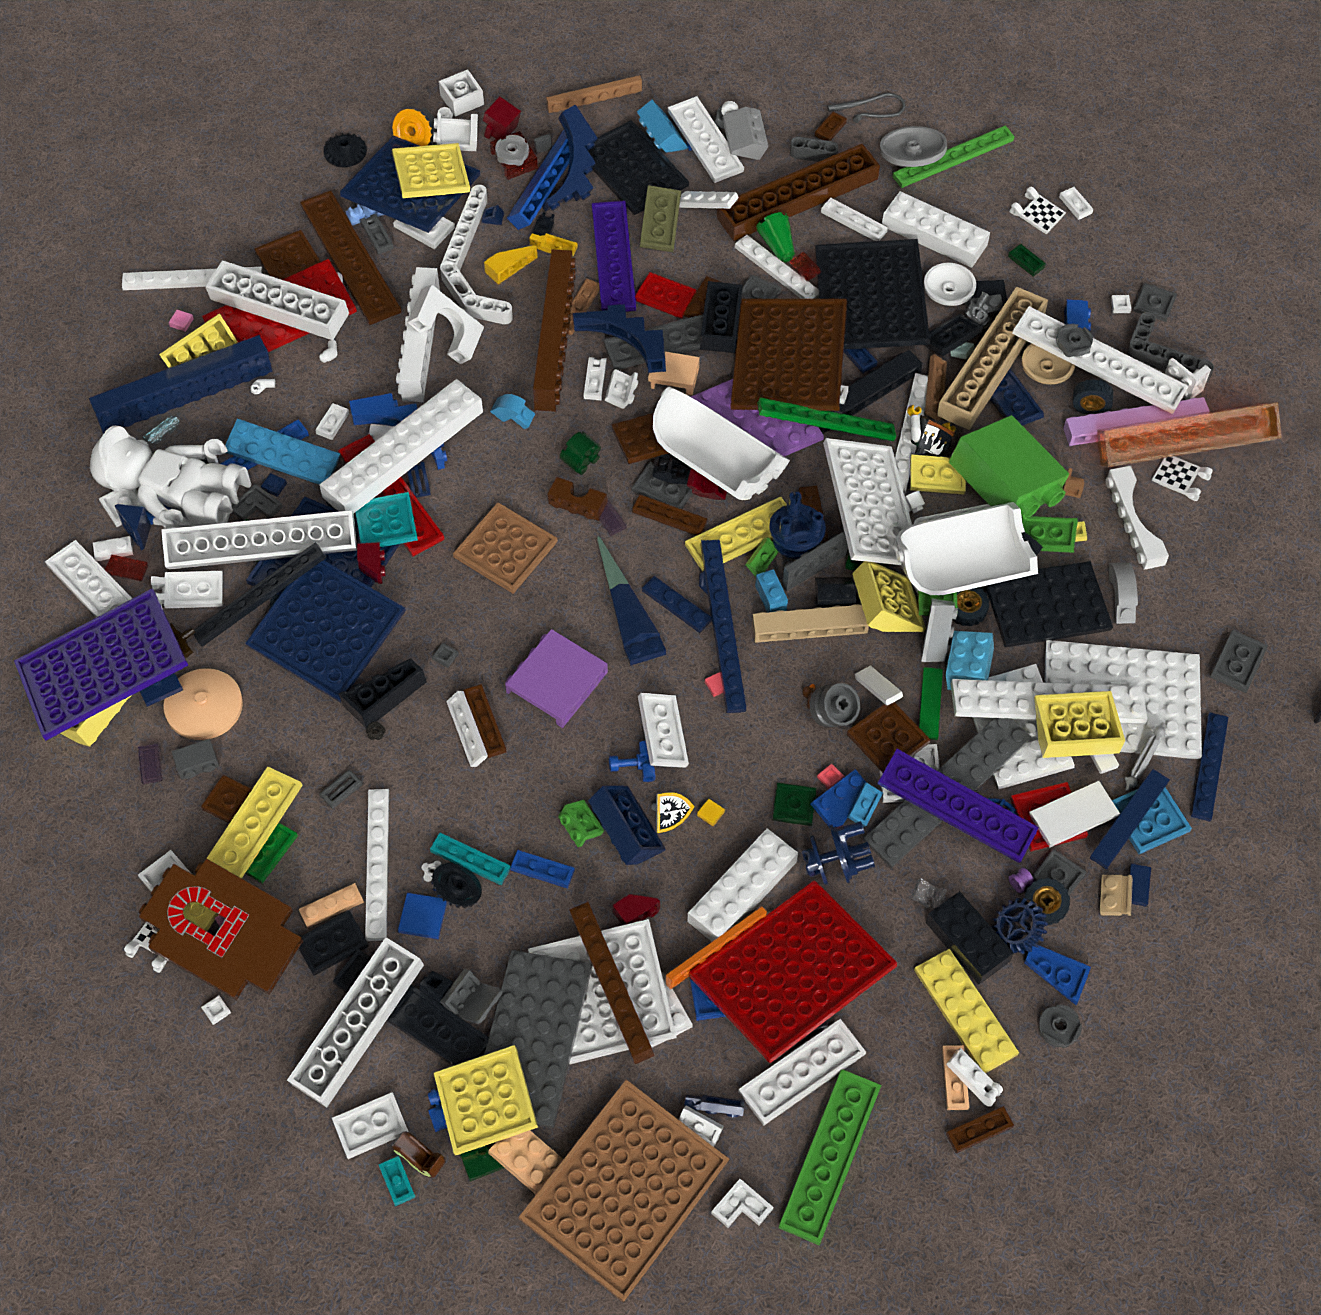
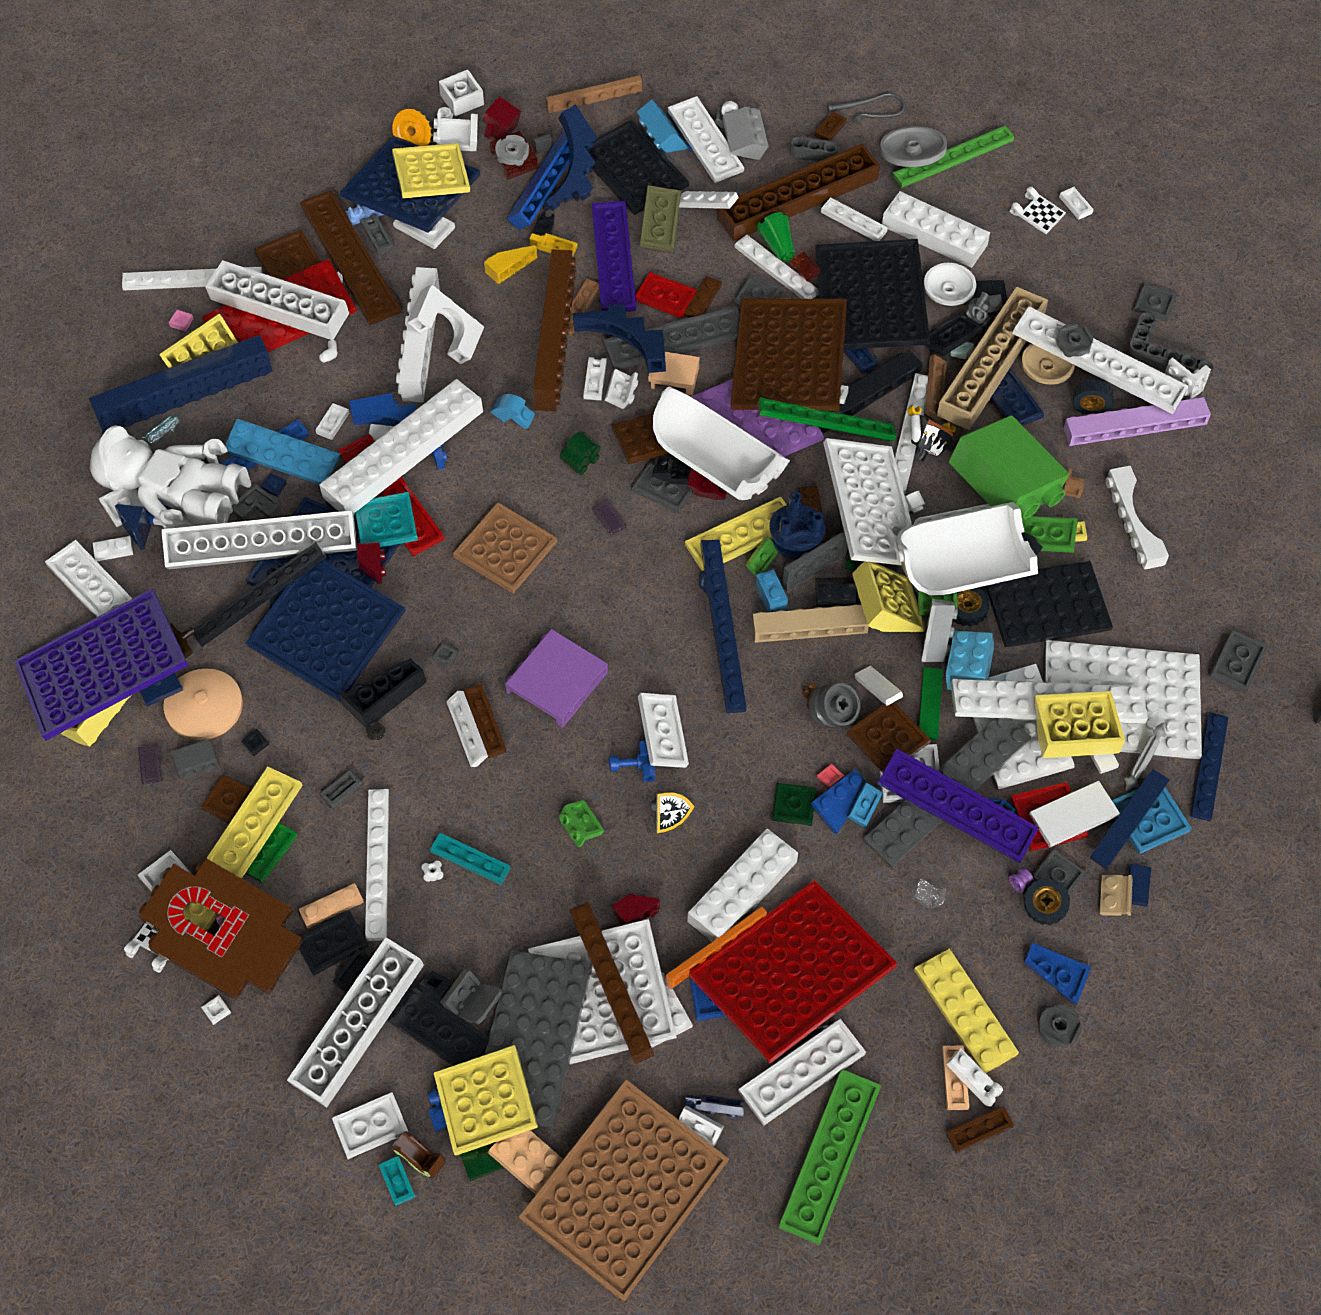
(126, 567): clear red plate -> none
(190, 589): white tile -> none
(255, 742): none -> black tile
(260, 384): white arm -> none
(345, 150): black gear -> none
(416, 468): dark blue tile -> none
(422, 916): blue tile -> none
(456, 885): black gear -> none
(474, 305): white beam -> none
(493, 215): dark blue slope -> none
(542, 869): blue plate -> none
(562, 497): reddish brown arch -> none
(626, 824): dark blue slope -> none
(638, 633): dark blue plate -> none
(669, 515): reddish brown plate -> none
(676, 604): dark blue plate -> none
(710, 812): yellow tile -> none
(714, 684): coral tile -> none
(721, 317): black brick -> none
(742, 1199): white plate -> none
(843, 852): dark blue piece -> none
(935, 475): light yellow plate -> none
(969, 937): black brick -> none
(1026, 260): dark green plate -> none
(1029, 912): dark blue gear -> none
(1077, 313): blue brick -> none
(1120, 304): white plate -> none
(1125, 589): light grey arch -> none
(1179, 476): white flag -> none
(1189, 434): clear orange brick -> none

